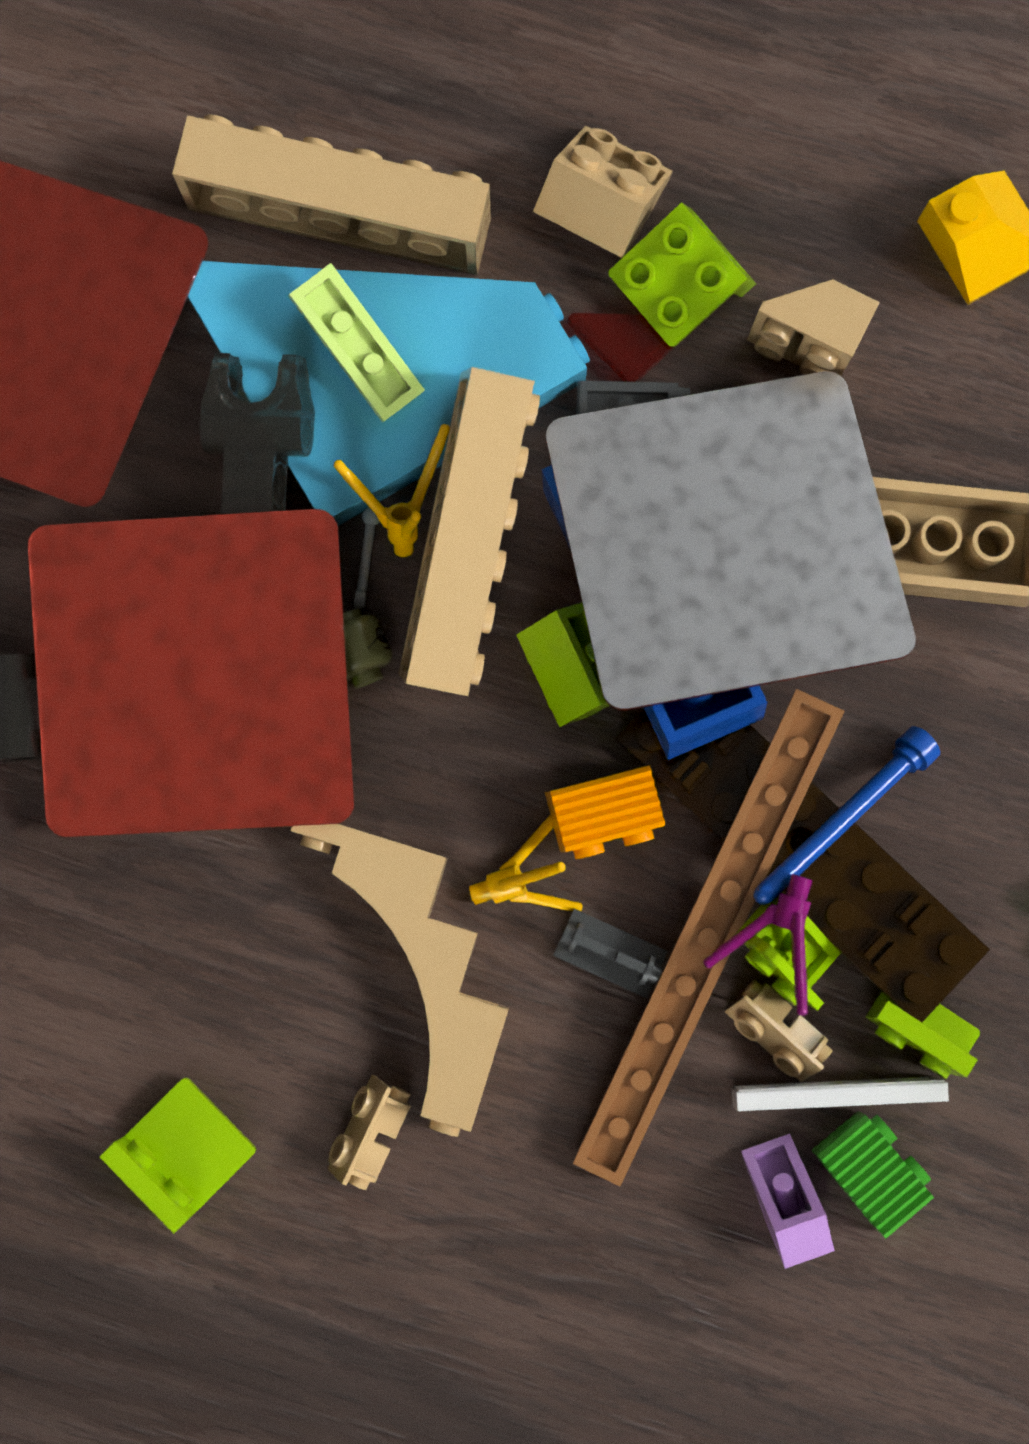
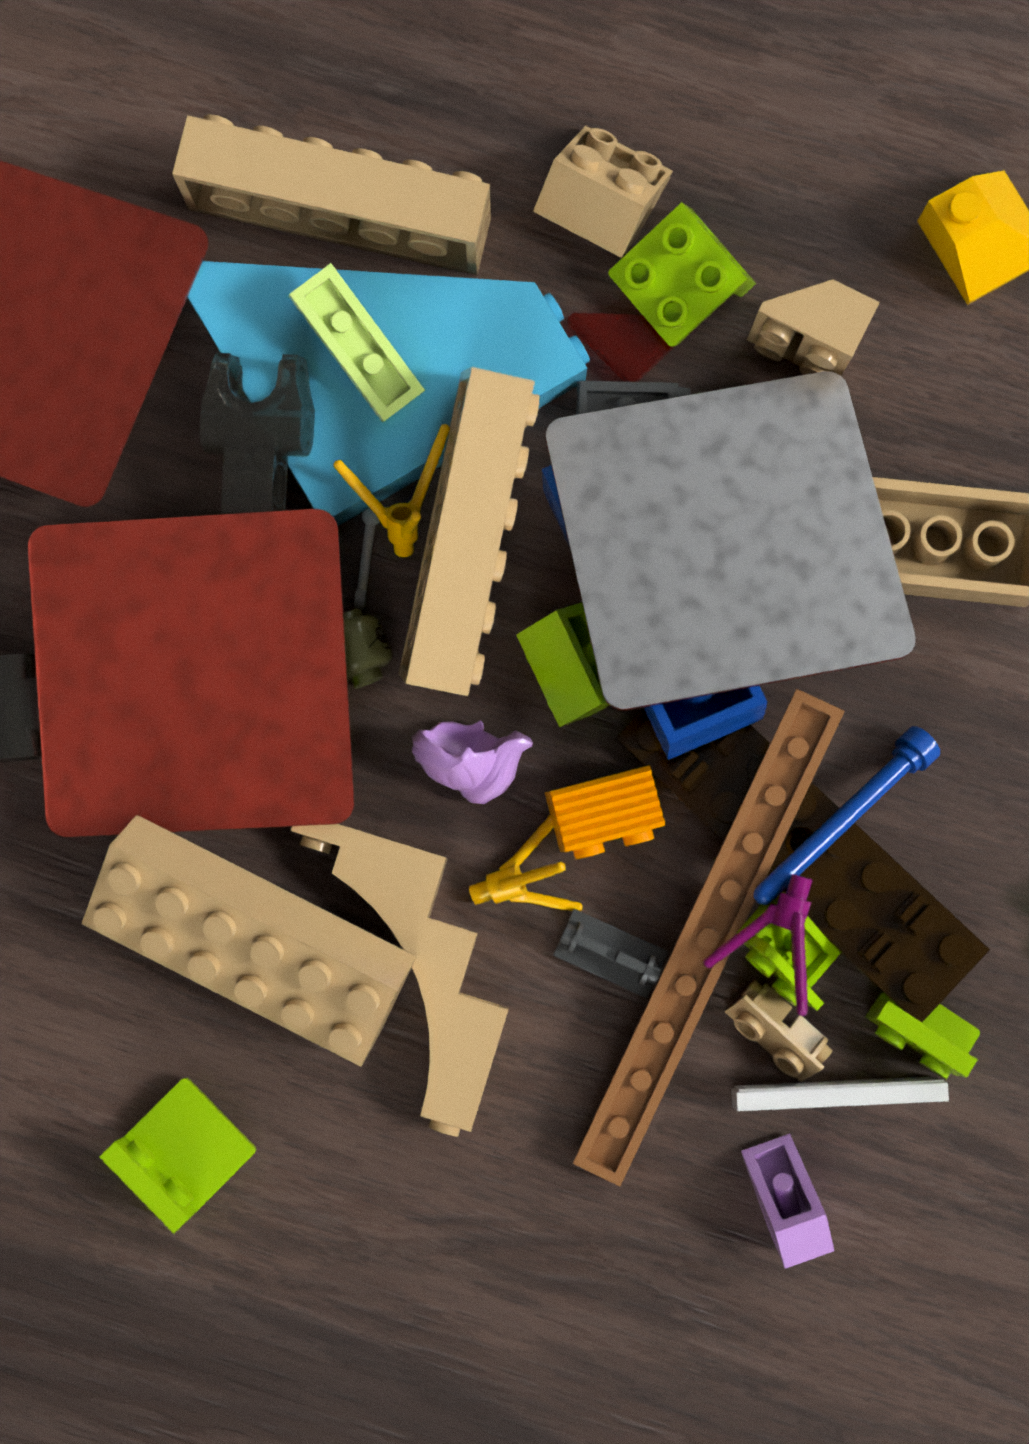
(247, 939): none -> tan brick
(375, 1110): tan hinge -> none
(469, 758): none -> lavender hair
(874, 1173): bright green brick -> none

